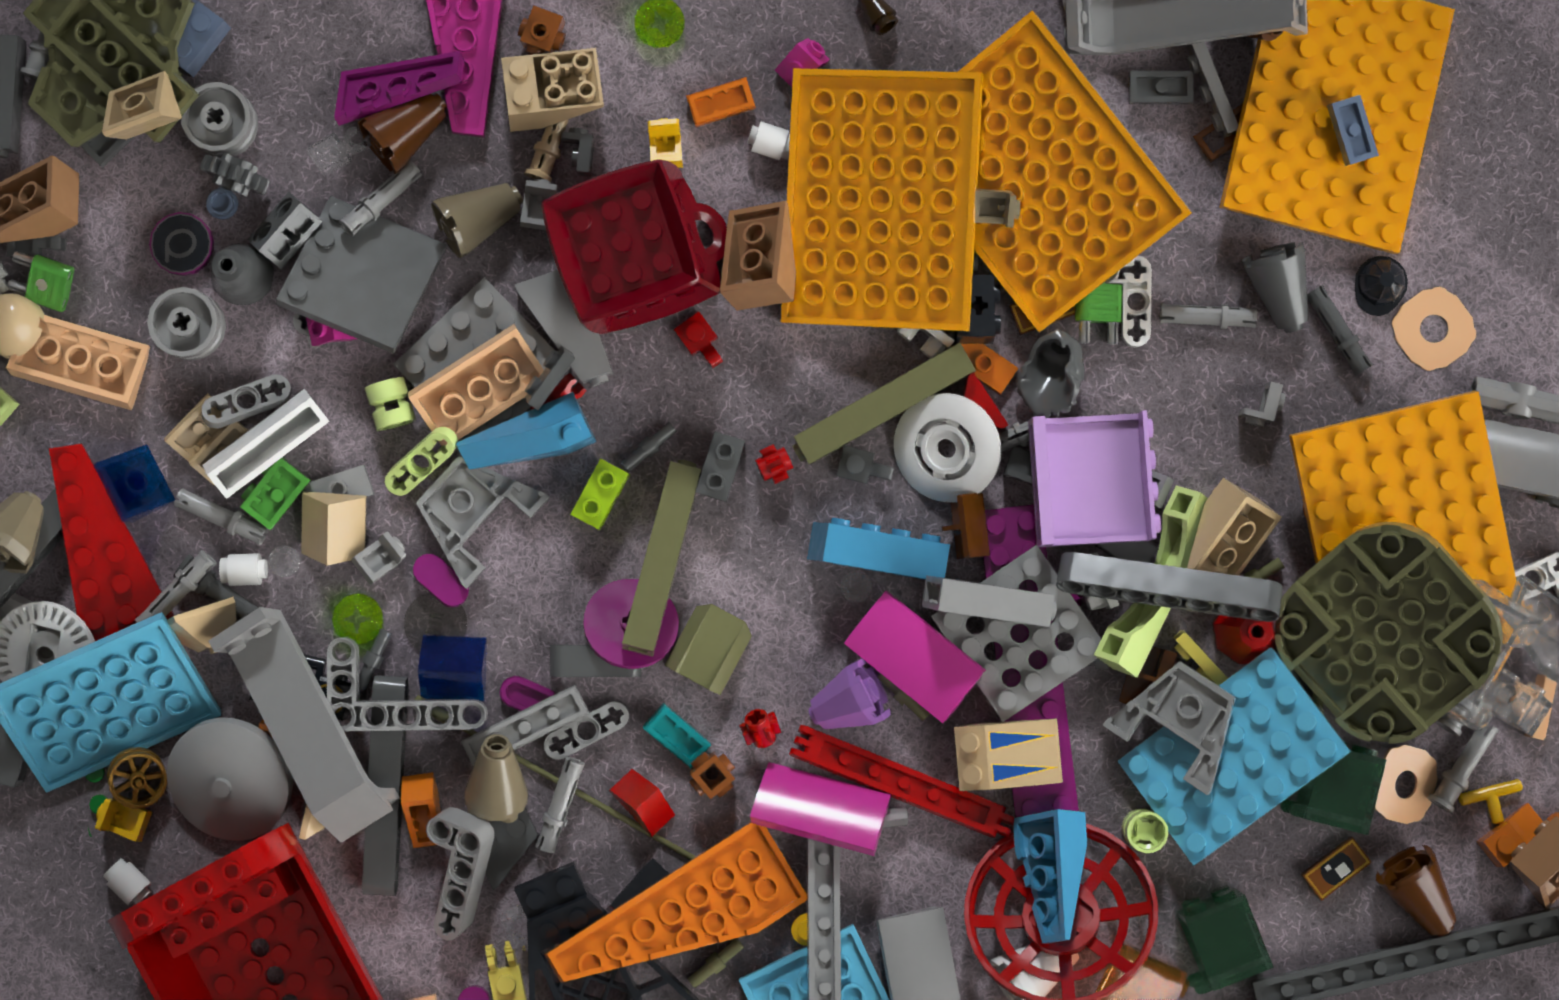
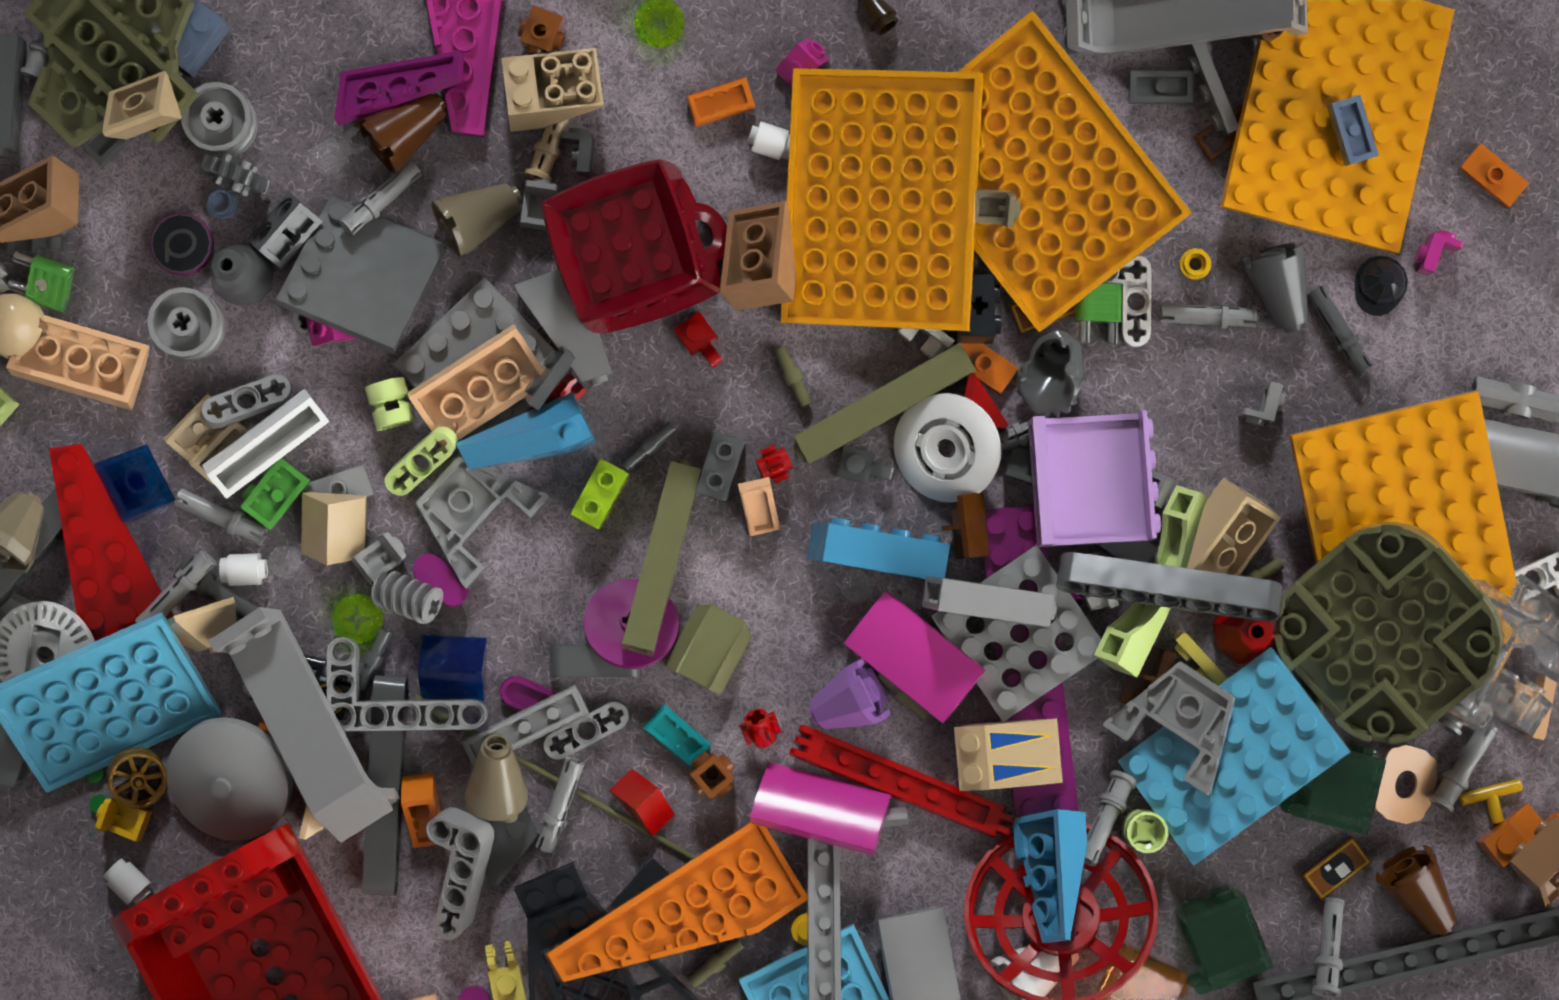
(406, 596): none -> light grey piece
(665, 140): yellow bracket -> none
(759, 506): none -> light nougat tile
(793, 377): none -> olive bar
(1111, 805): none -> light grey pin
(1202, 257): none -> yellow plate
(1328, 962): none -> light grey pin
(1429, 254): none -> dark pink bracket
(1433, 302): light nougat piece -> none
(1493, 175): none -> orange plate

